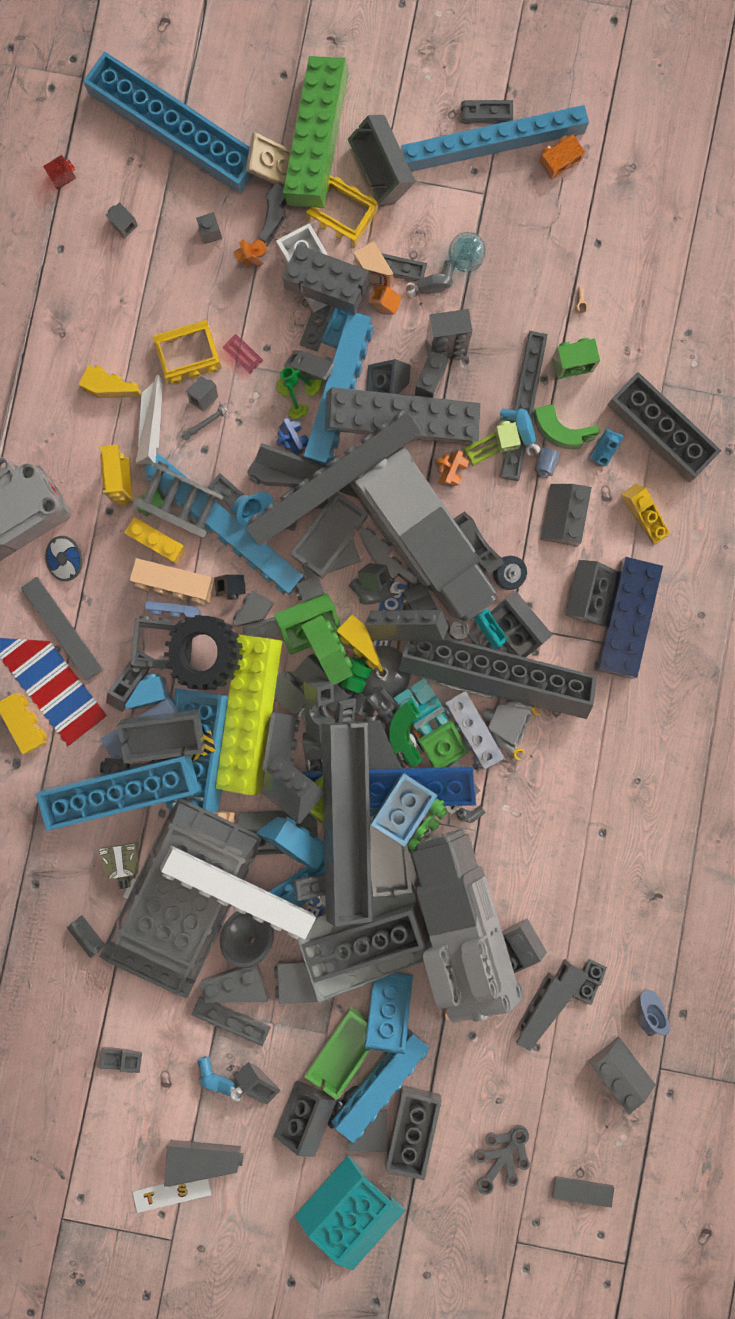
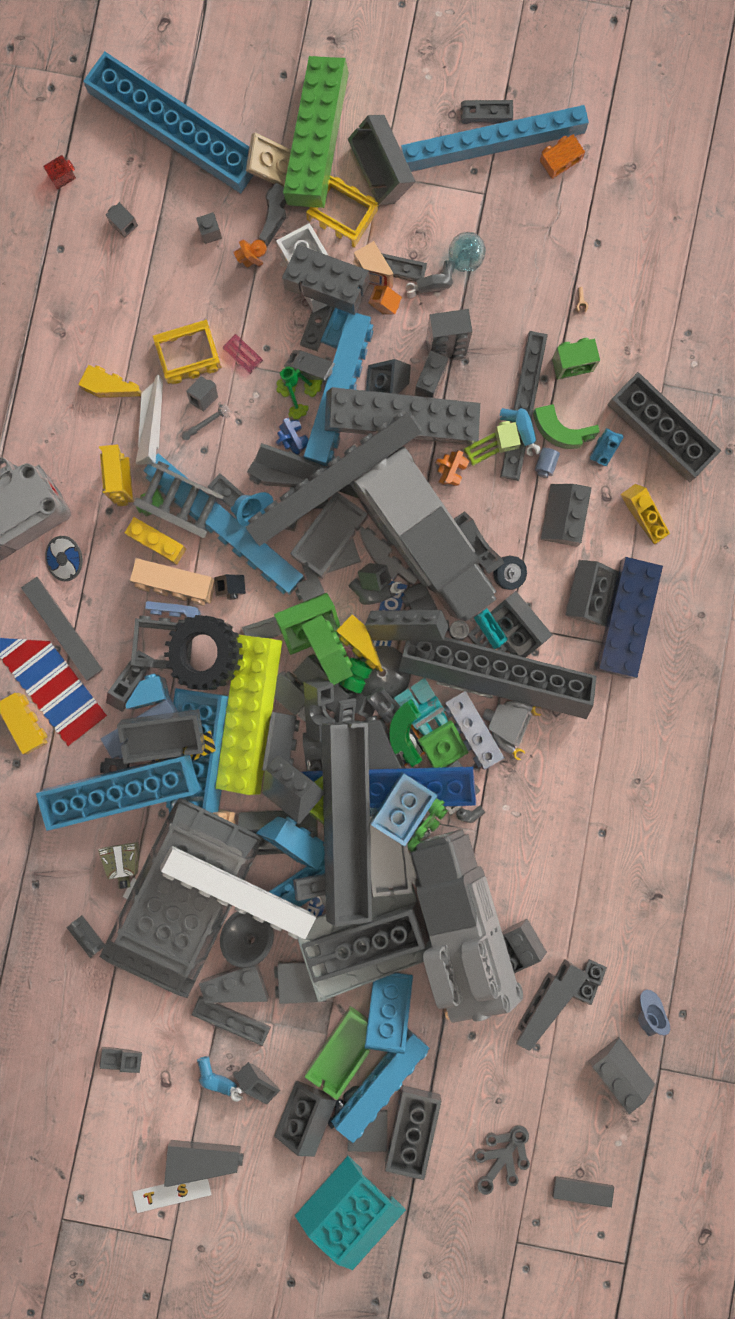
(254, 609): dark grey slope -> none

